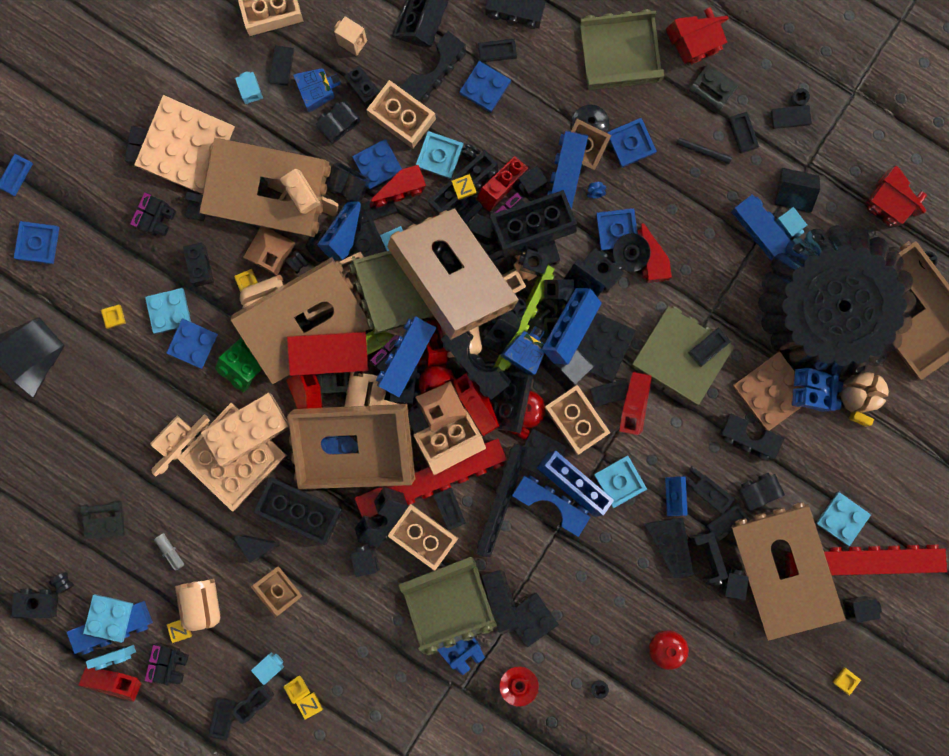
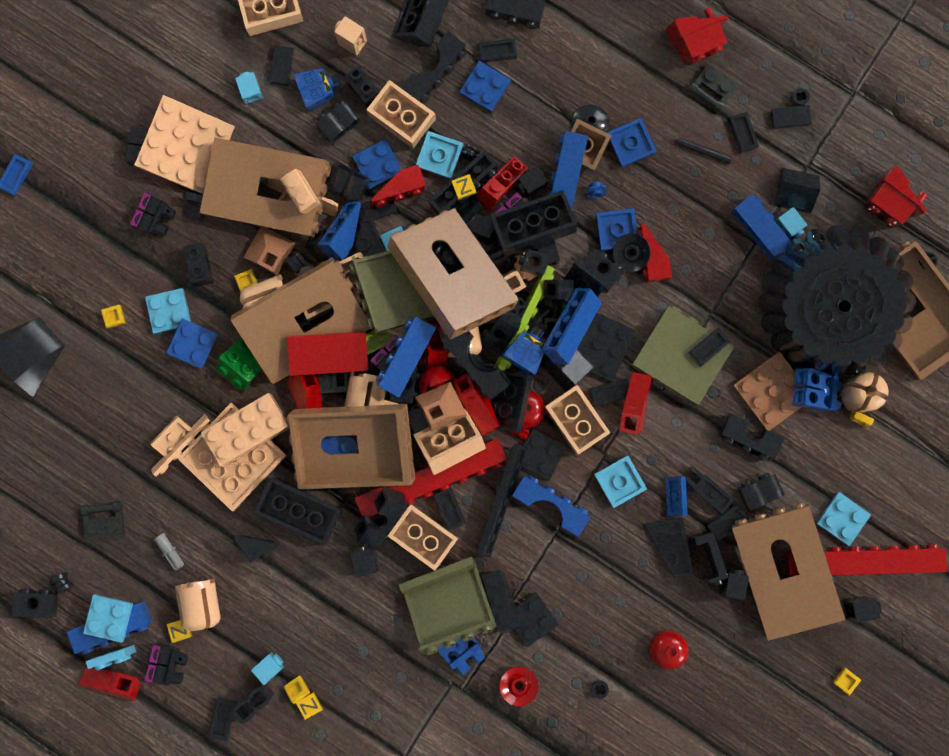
(36, 242): blue plate -> none
(276, 591): medium nougat slope -> none
(575, 484): blue brick -> none
(621, 50): olive panel -> none

